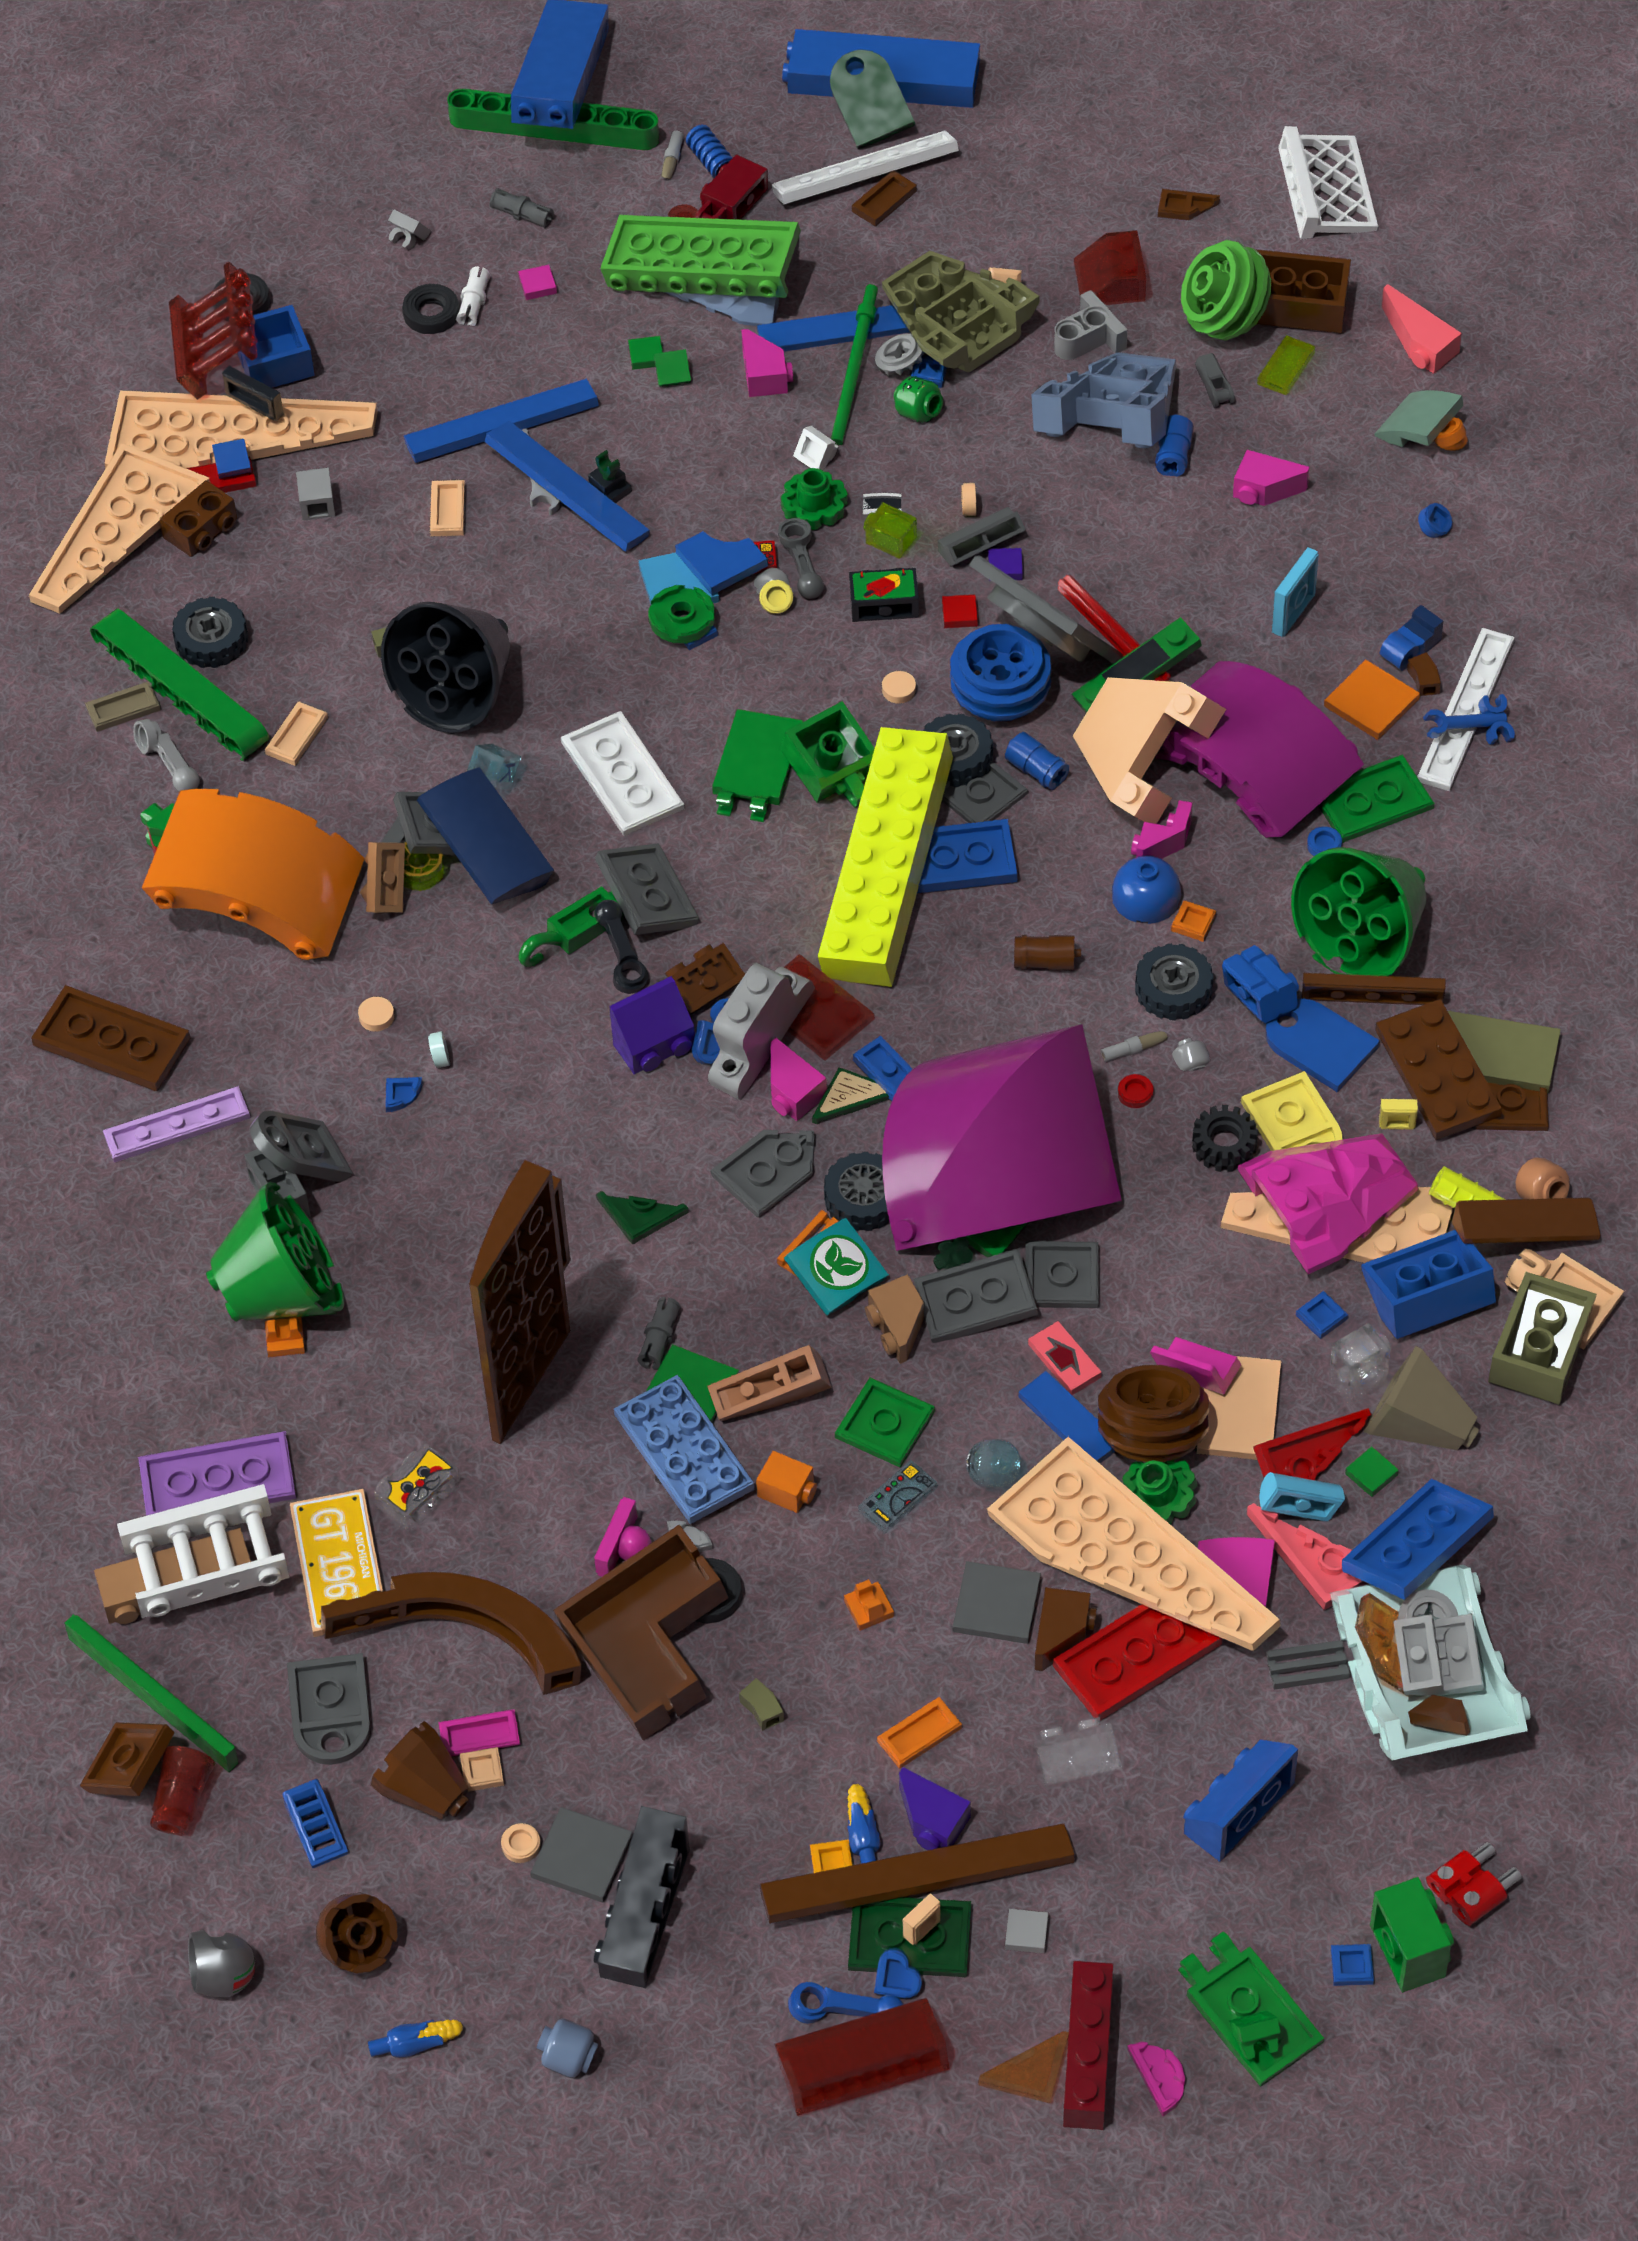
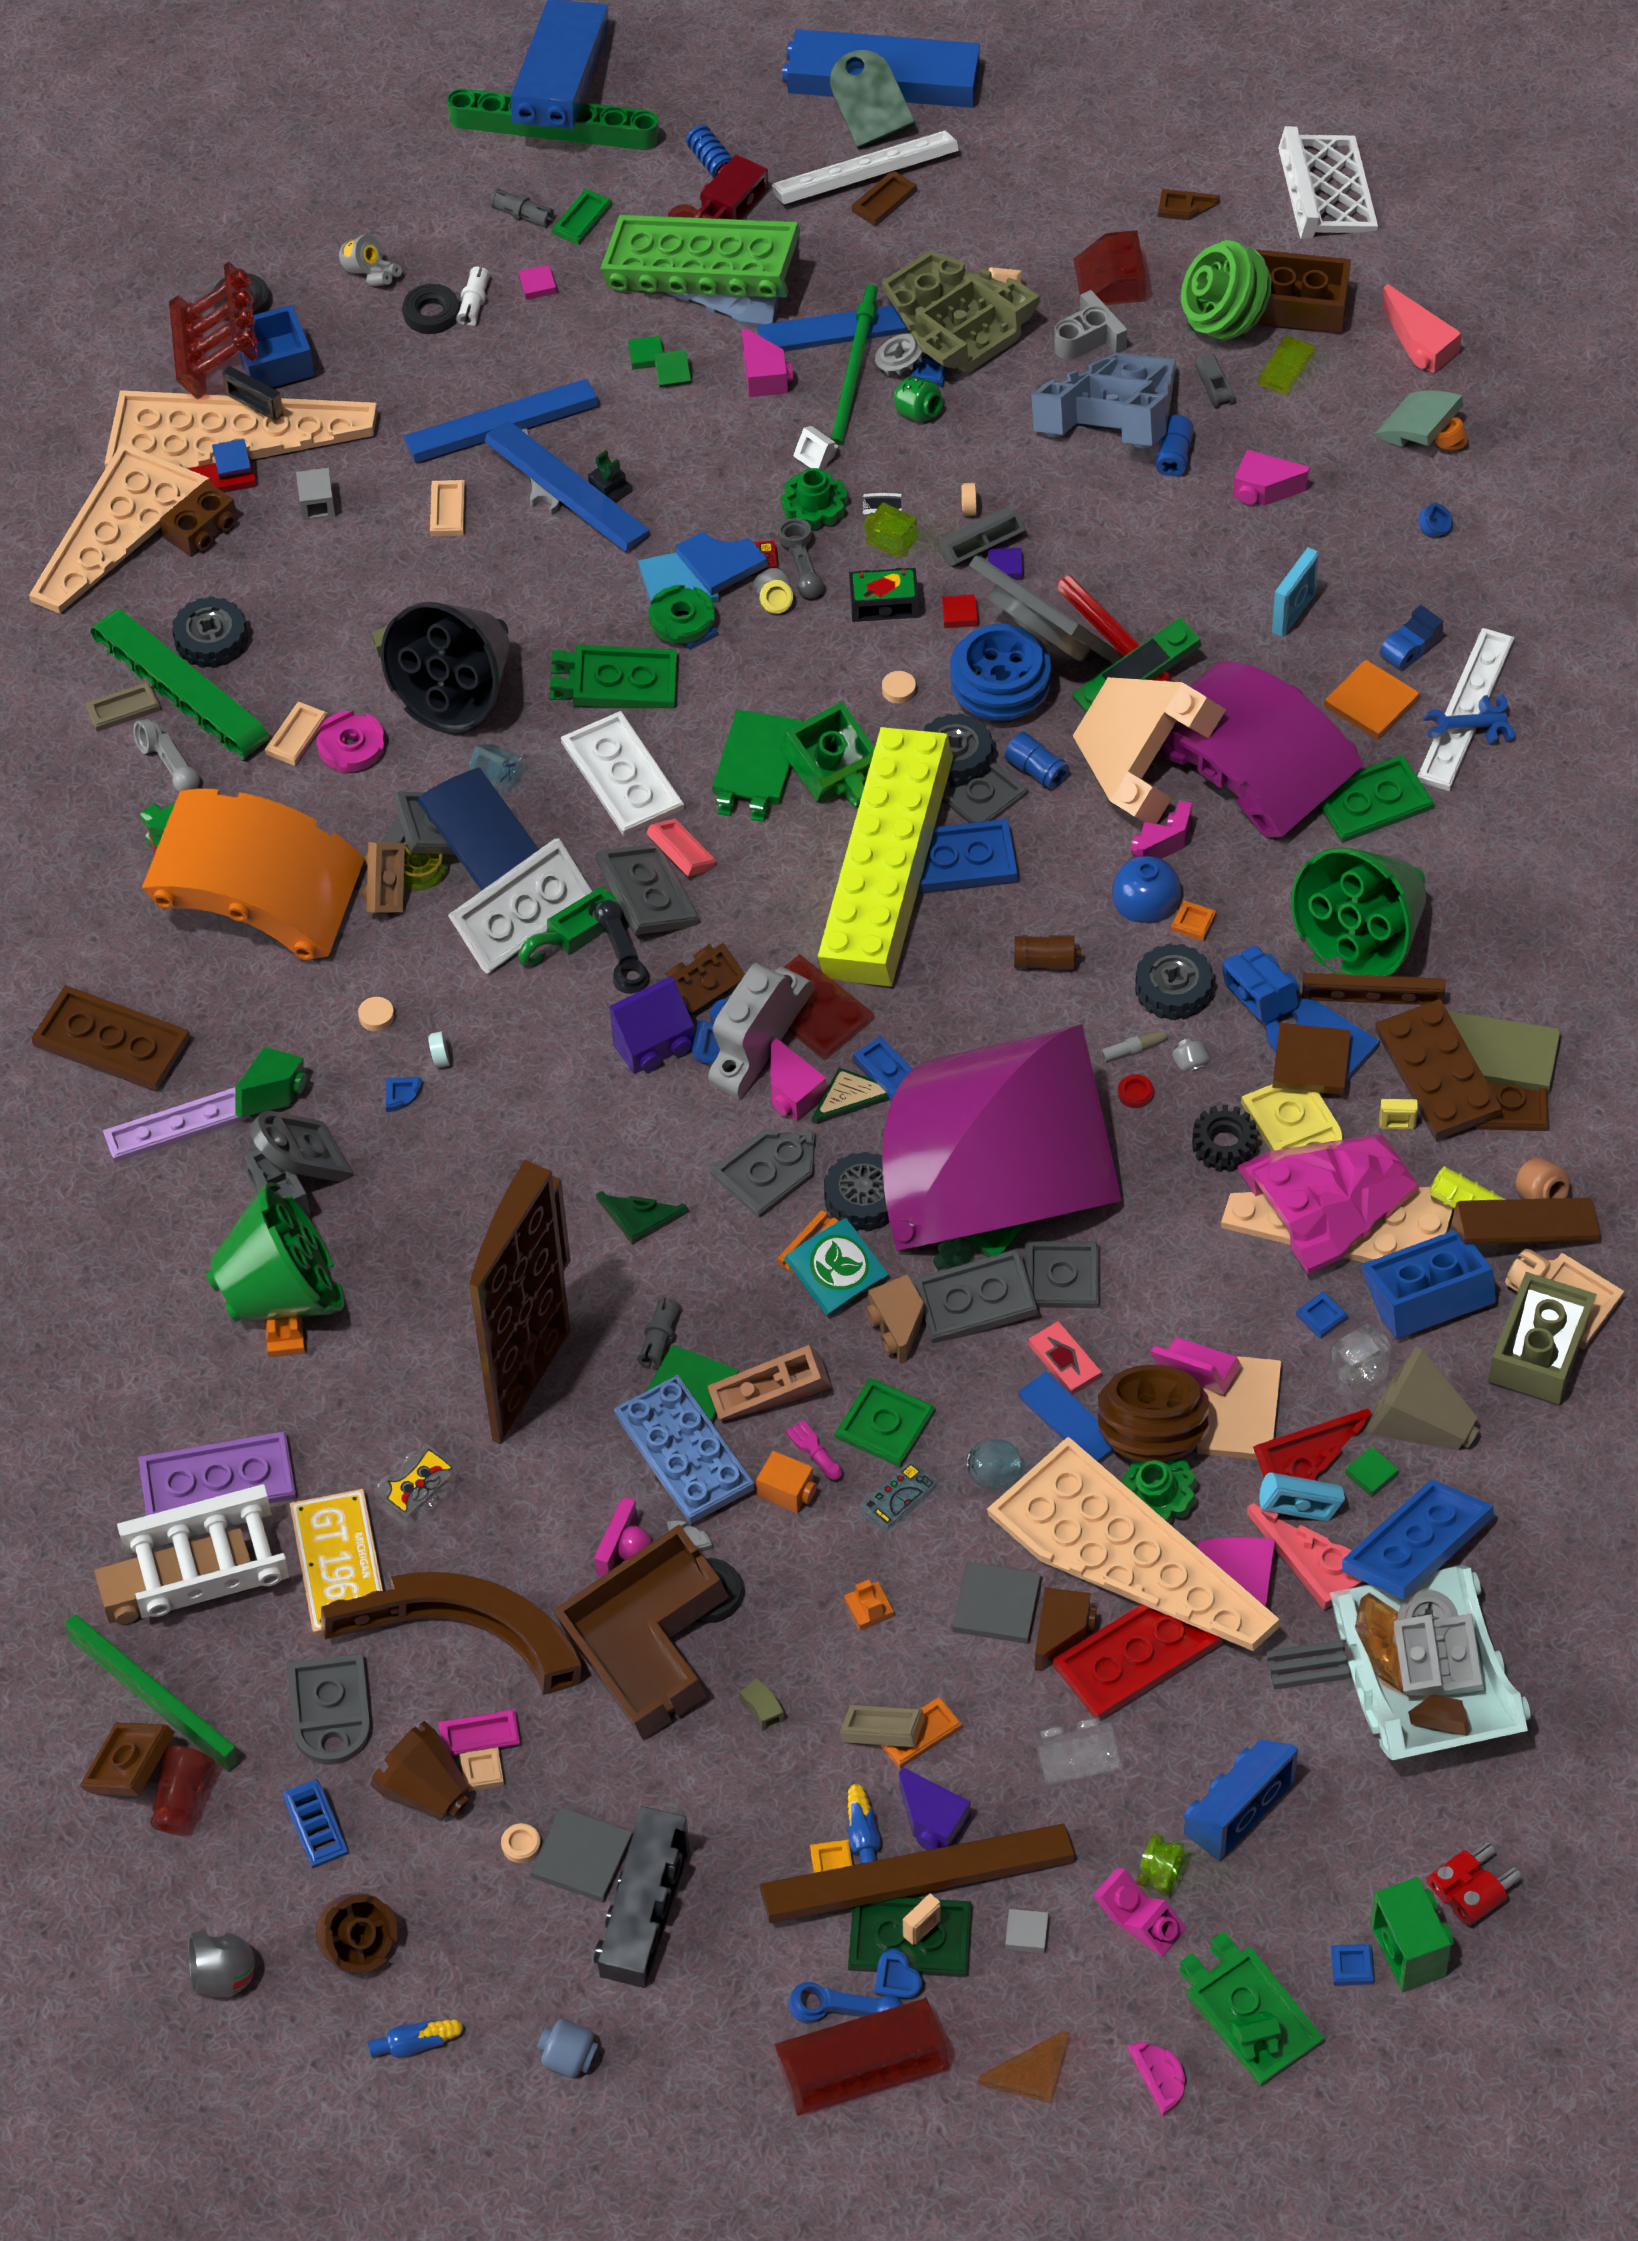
(270, 1082): none -> green slope
(353, 757): none -> dark pink plate
(365, 257): none -> light grey piece
(407, 226): light grey tile -> none
(519, 904): none -> white tile
(582, 217): none -> green tile
(615, 676): none -> green tile
(672, 154): piece -> none
(681, 847): none -> coral tile
(807, 1442): none -> dark pink piece
(882, 1725): none -> dark tan tile
(1088, 2045): dark red brick -> none
(1143, 1917): none -> dark pink slope
(1160, 1863): none -> clear neon green wheel
(1311, 1058): none -> reddish brown tile
(1323, 839): blue tile -> none
(1424, 674): reddish brown piece -> none

